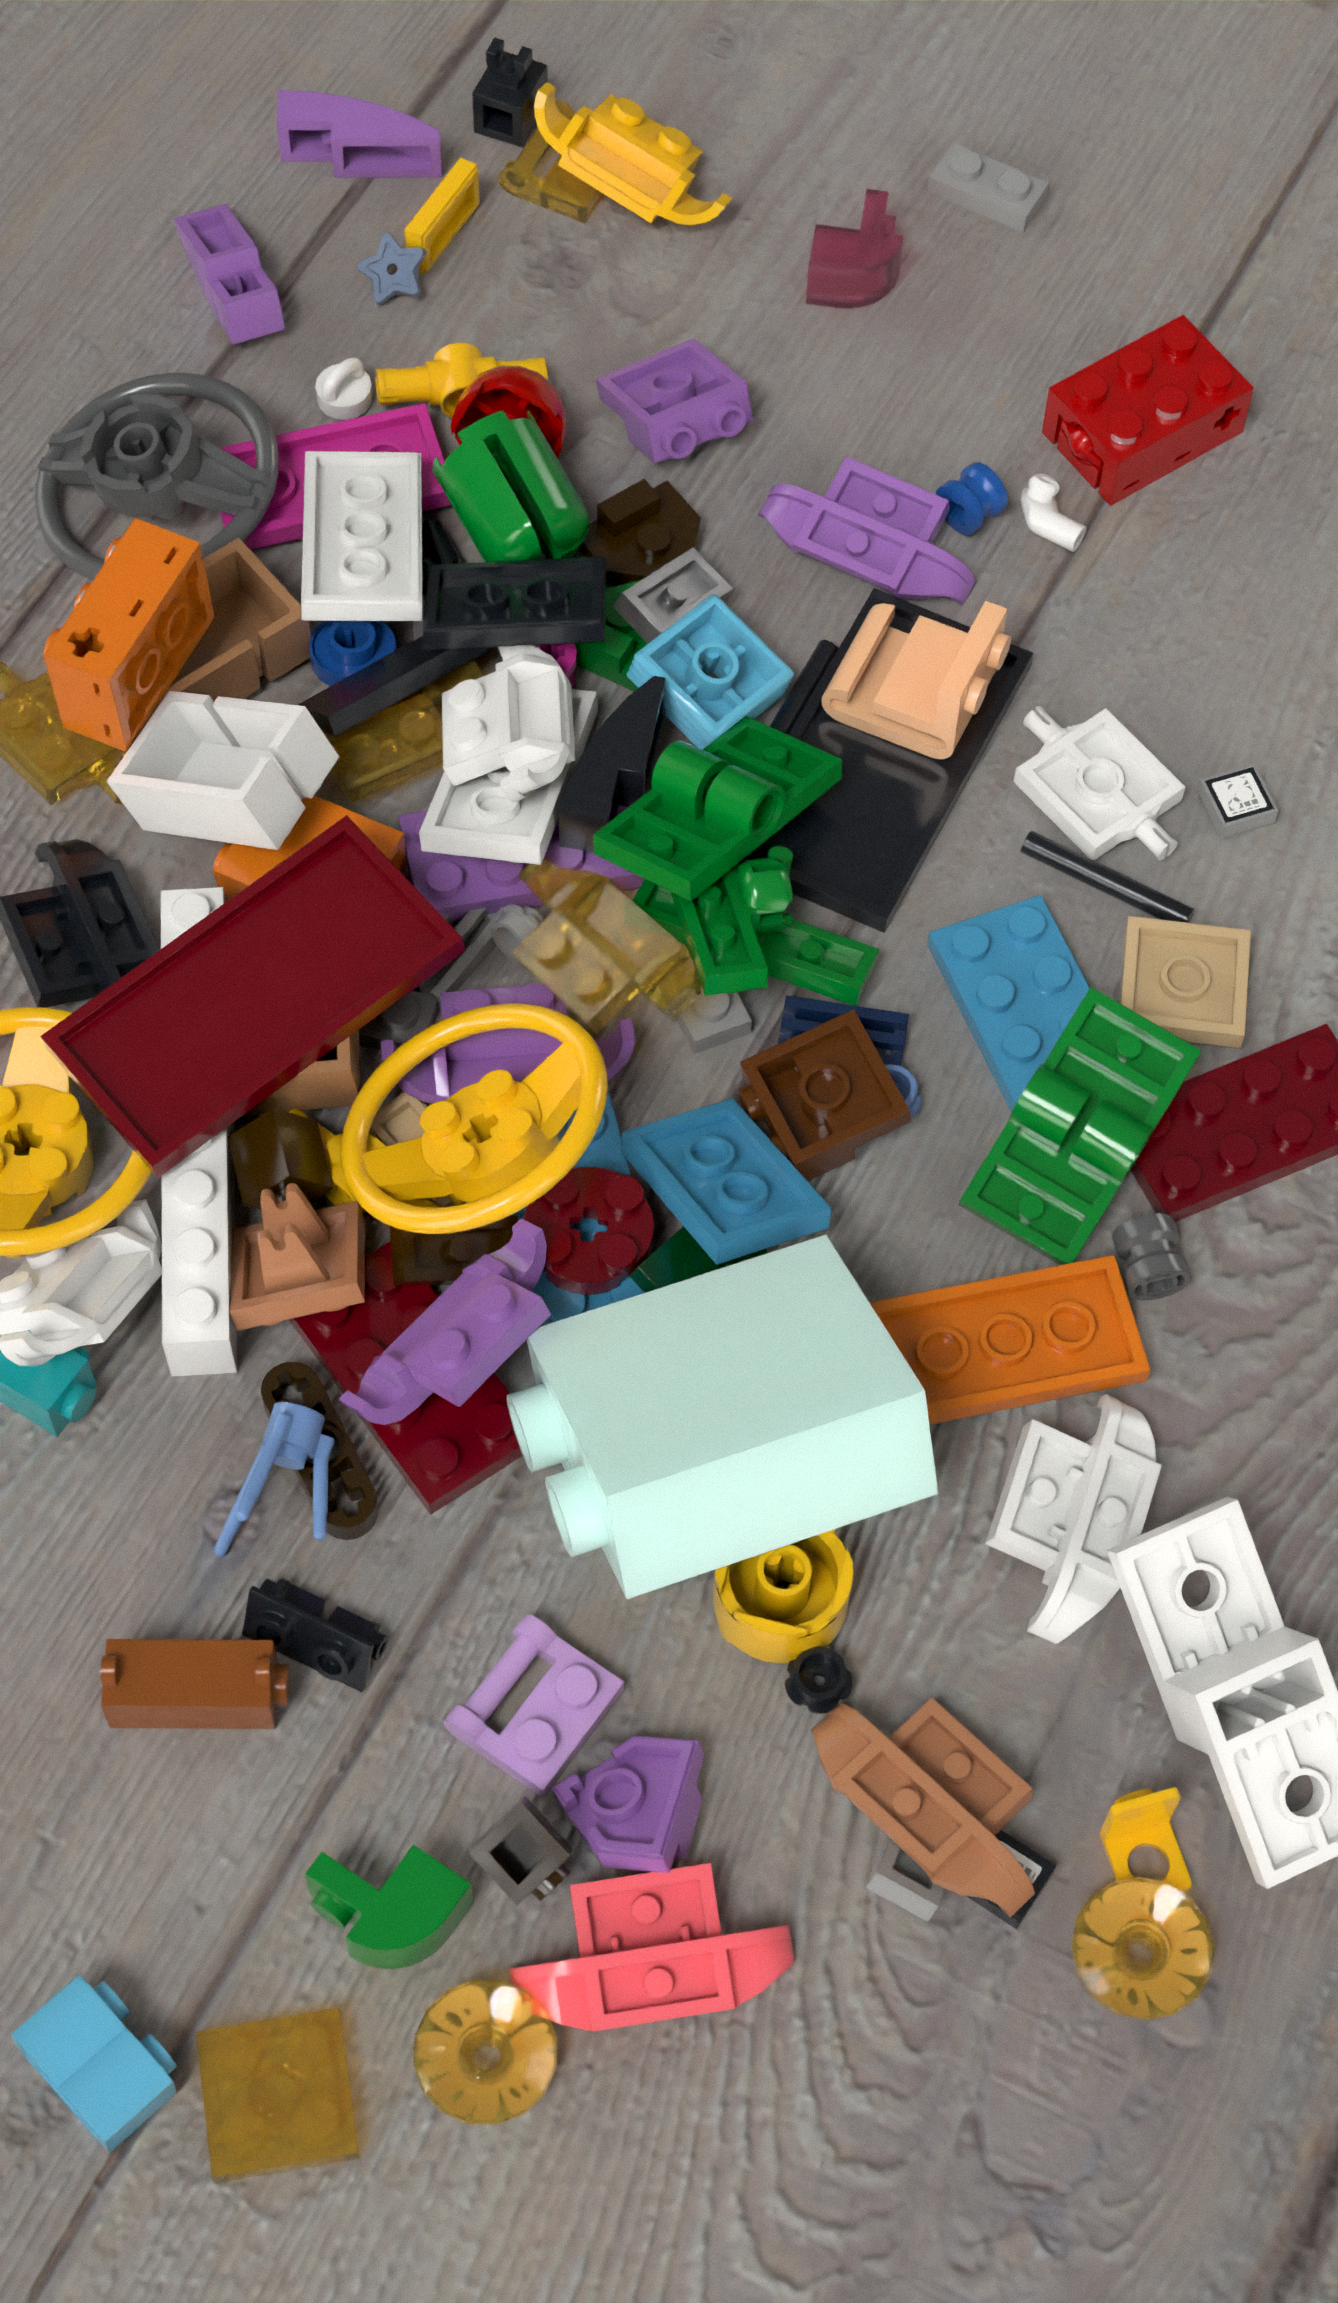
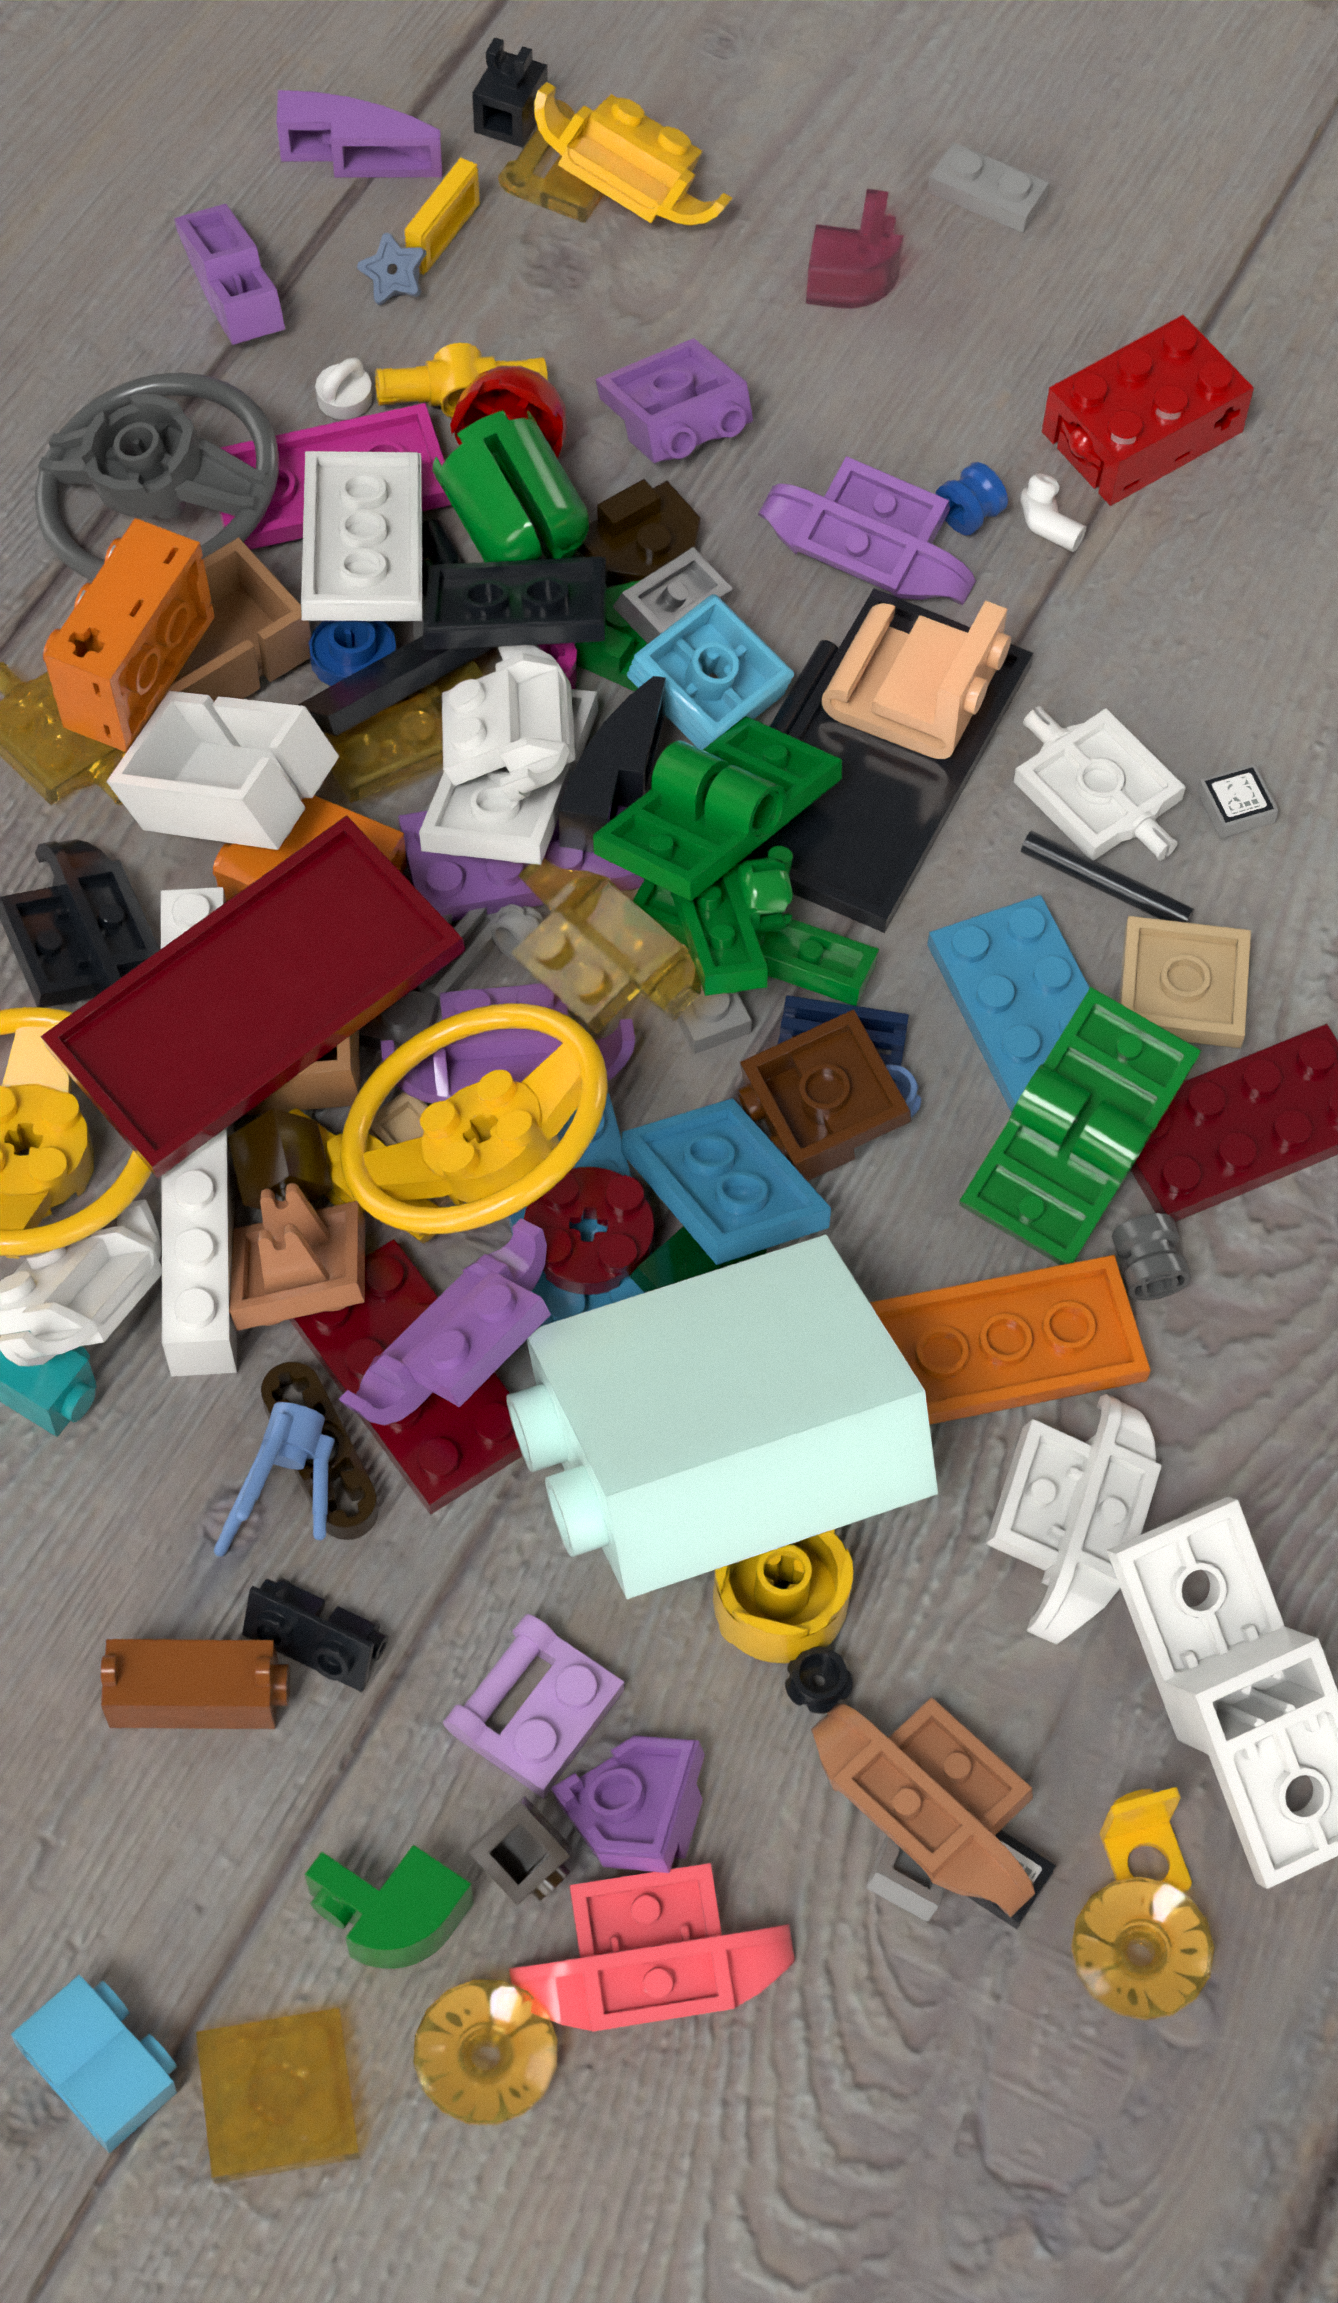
(442, 1257): dark brown plate -> none

